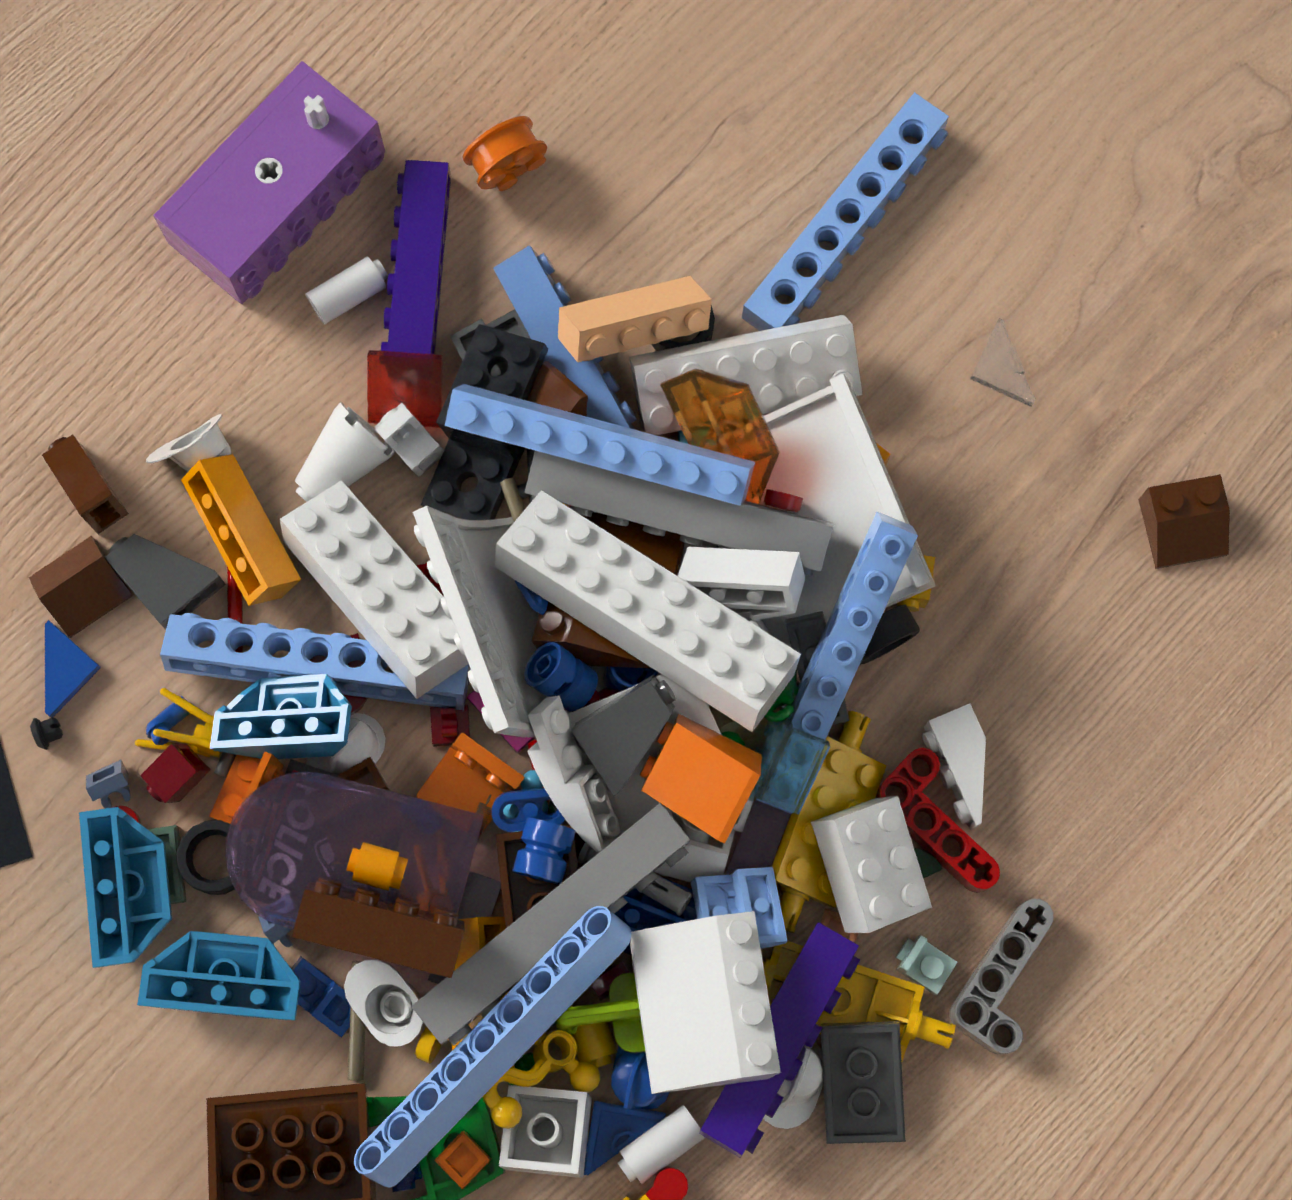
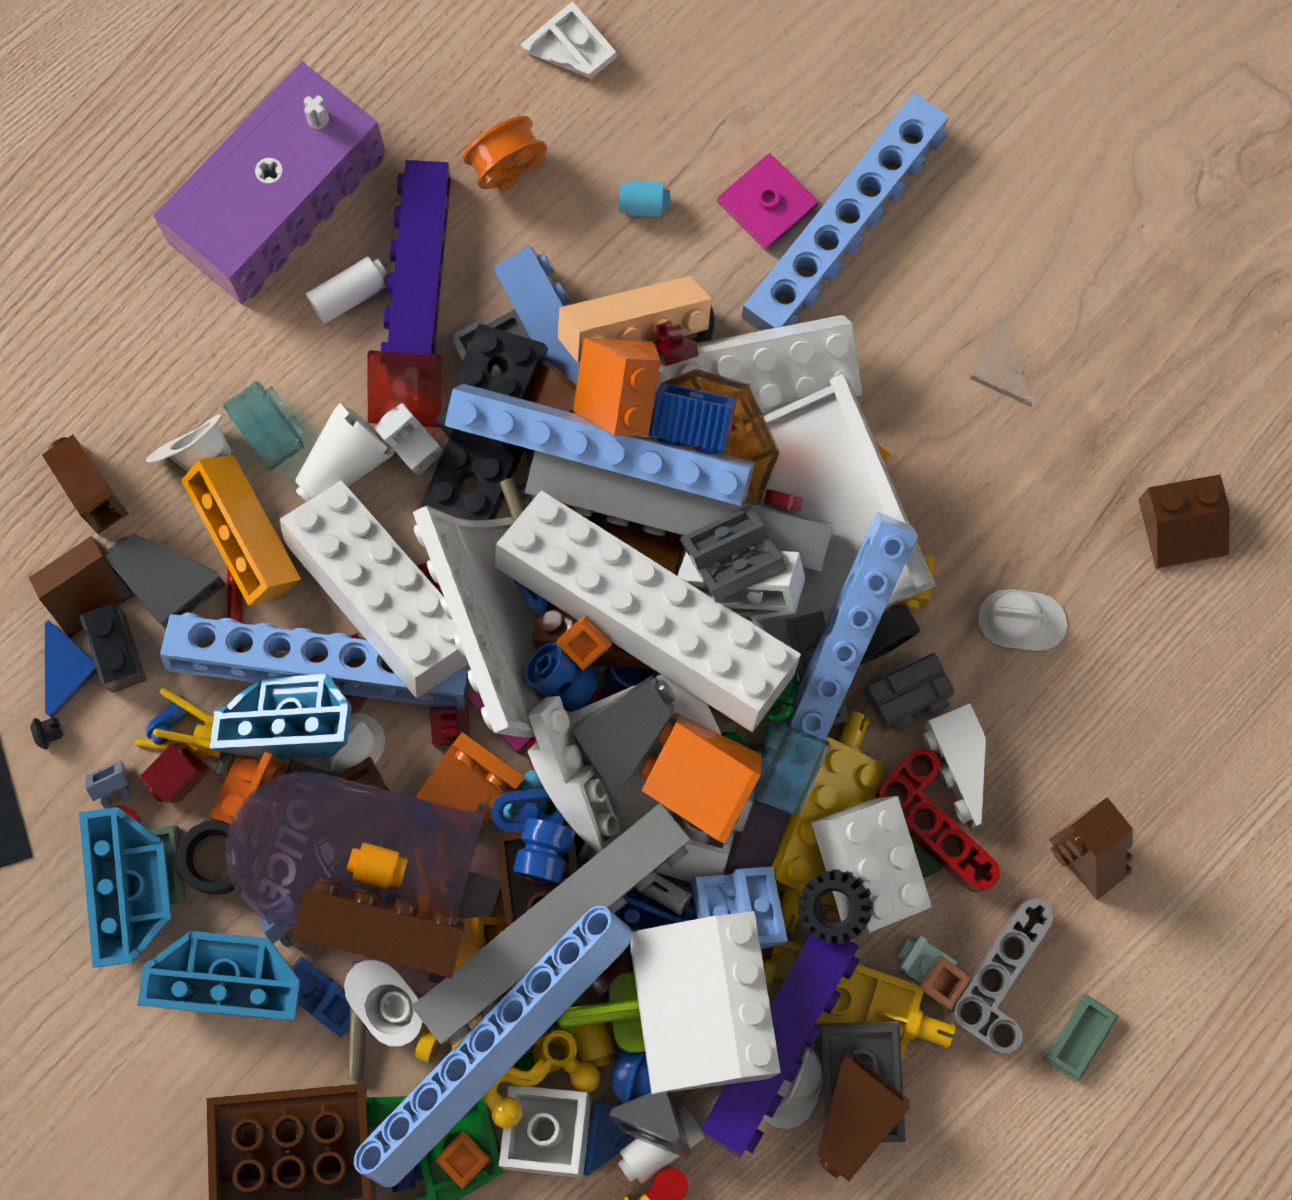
(113, 648): none -> black brick
(264, 425): none -> clear light blue brick
(571, 43): none -> white wing
(584, 642): none -> orange tile
(617, 385): none -> orange slope
(643, 198): none -> medium azure brick
(655, 1121): none -> dark grey slope
(672, 345): none -> dark red tile
(692, 418): none -> blue brick
(733, 553): none -> dark grey slope
(767, 201): none -> dark pink plate
(811, 906): none -> black tyre
(858, 1117): none -> reddish brown slope
(909, 692): none -> dark grey brick
(945, 983): none -> nougat slope
(1022, 620): none -> white piece
(1081, 1037): none -> sand green tile
(1096, 847): none -> reddish brown wedge

